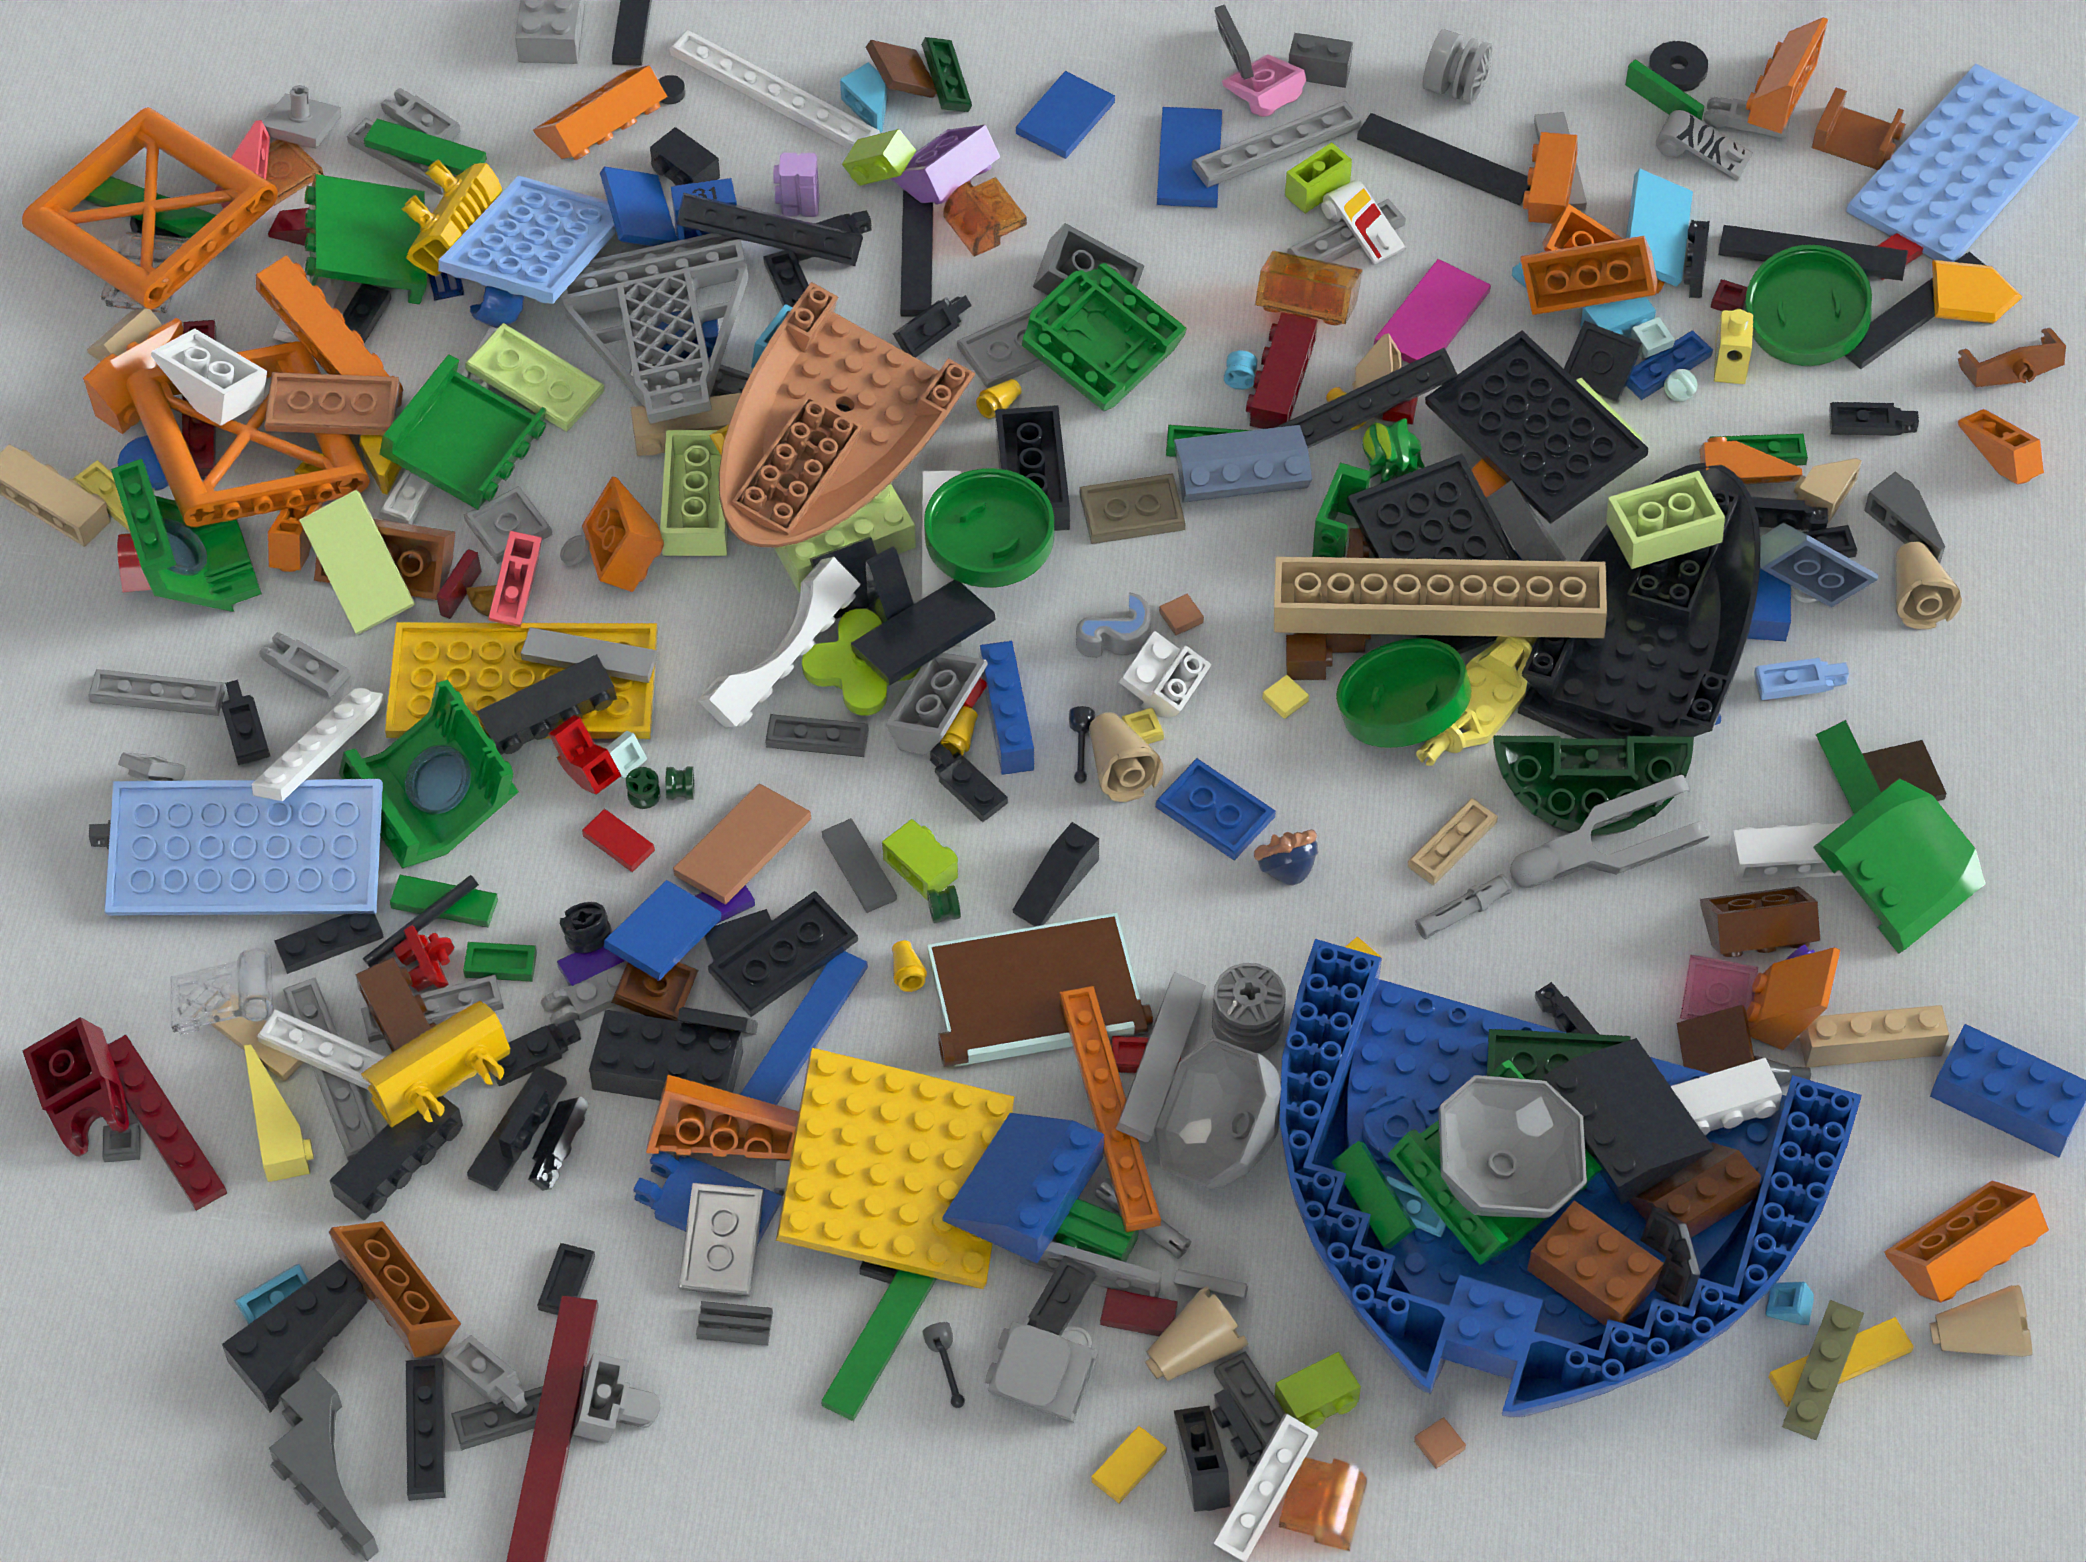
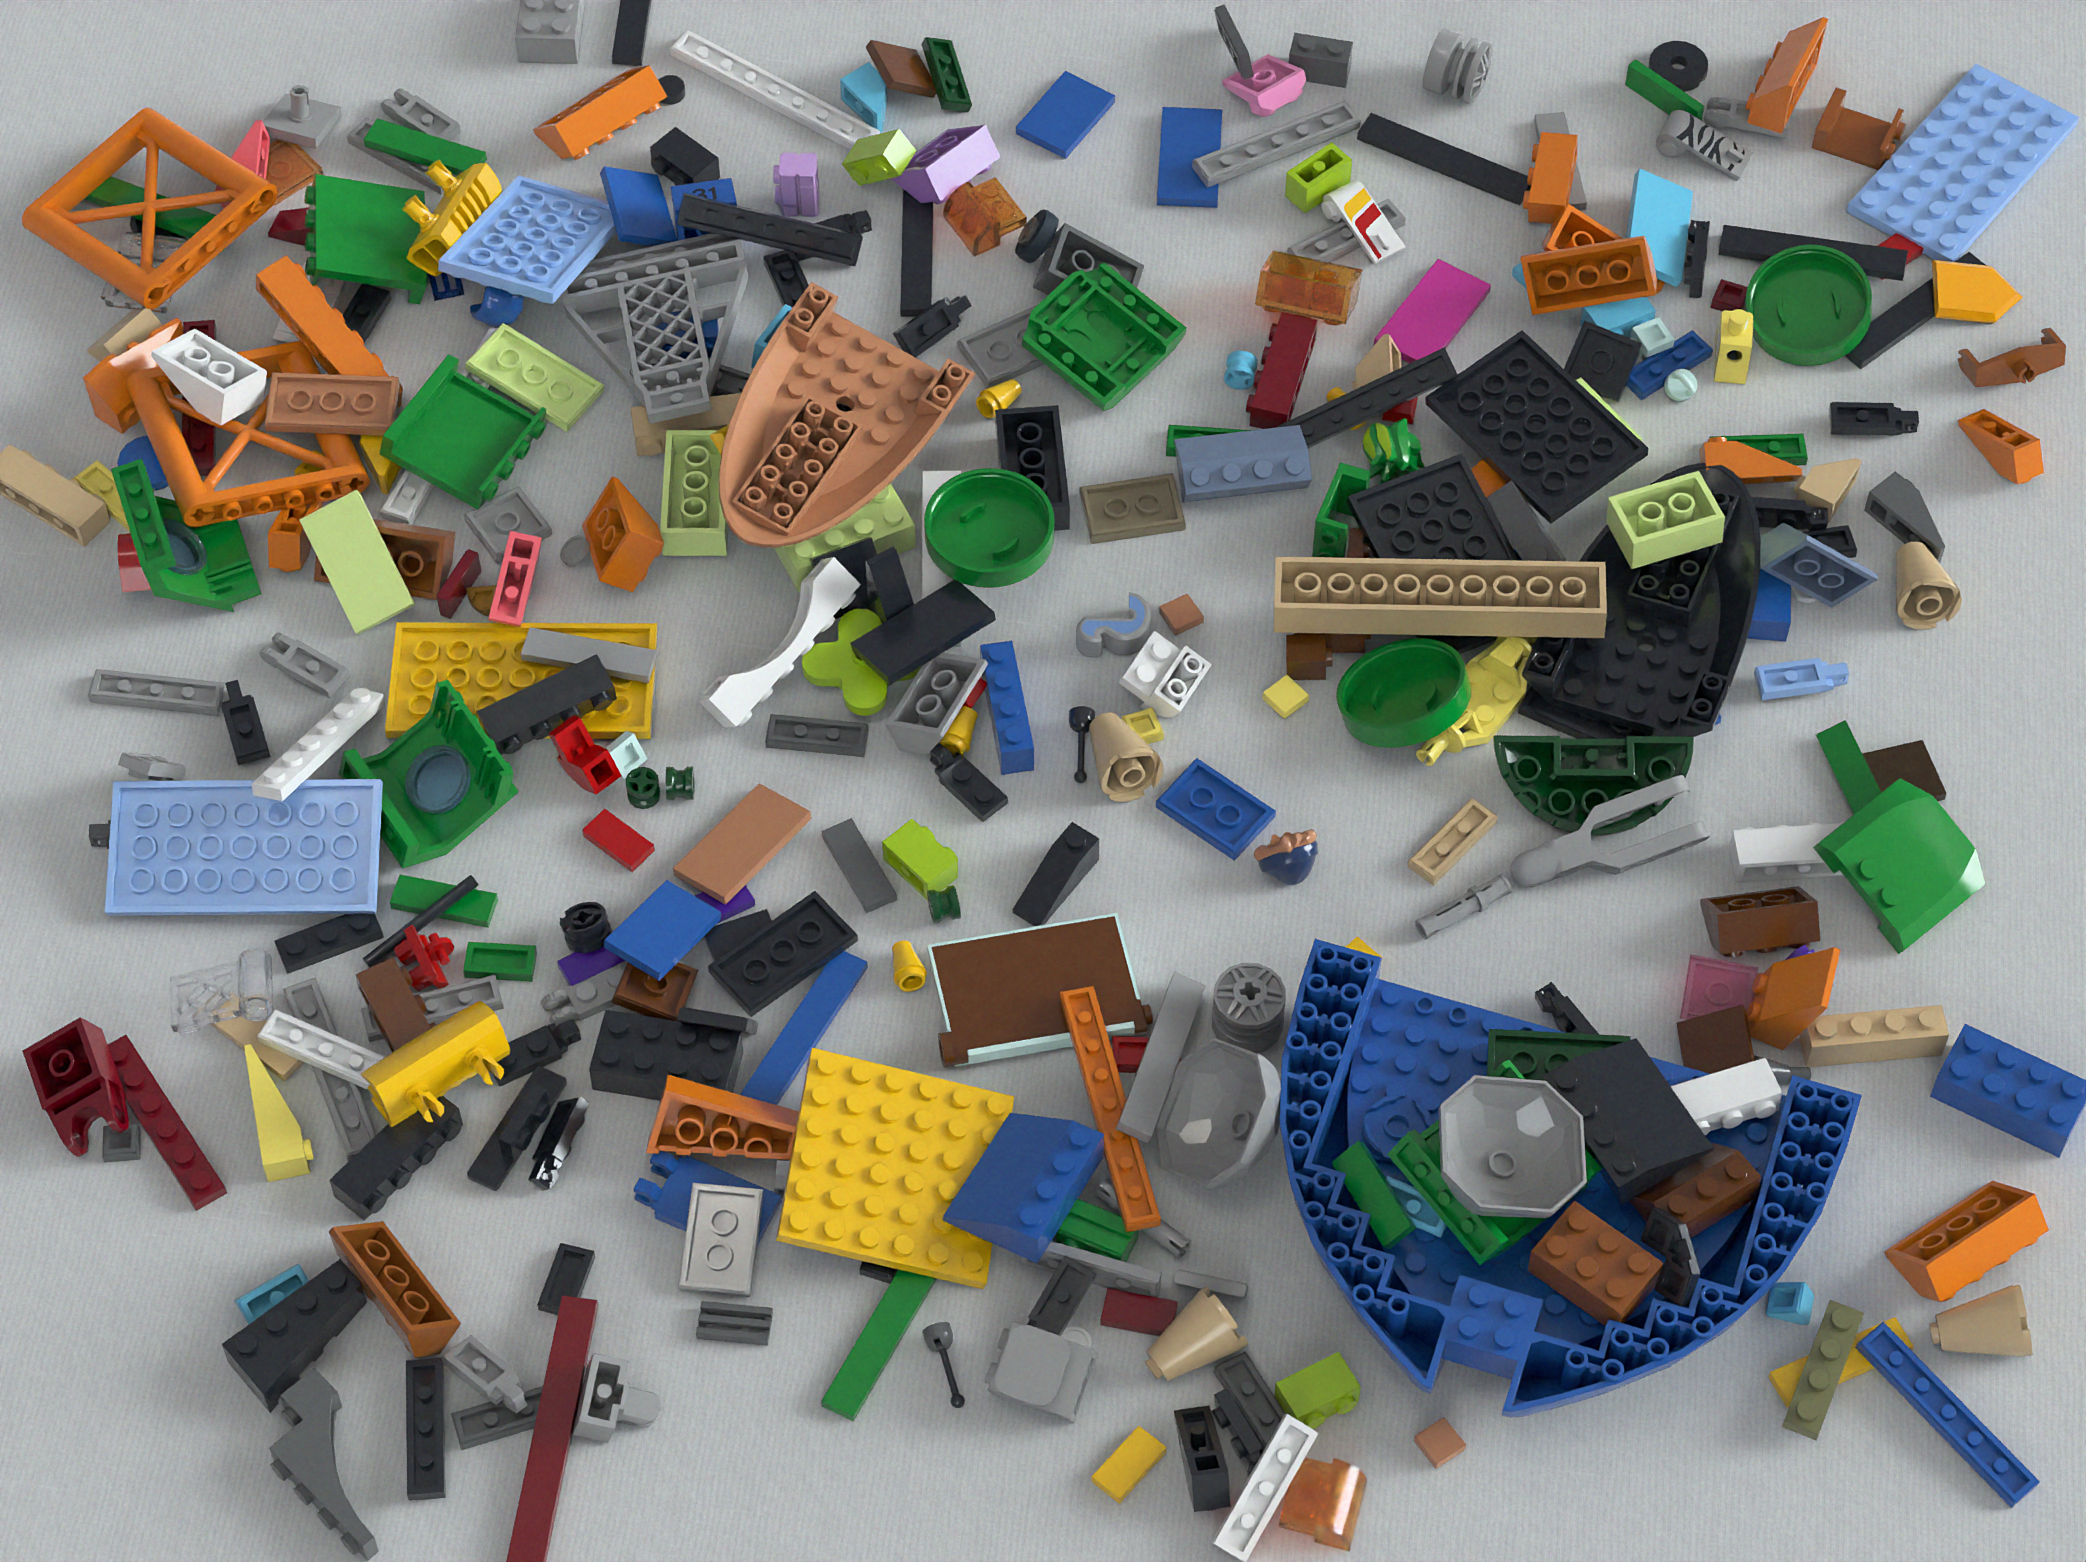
(1036, 236): none -> black wheel
(1947, 1414): none -> blue tile

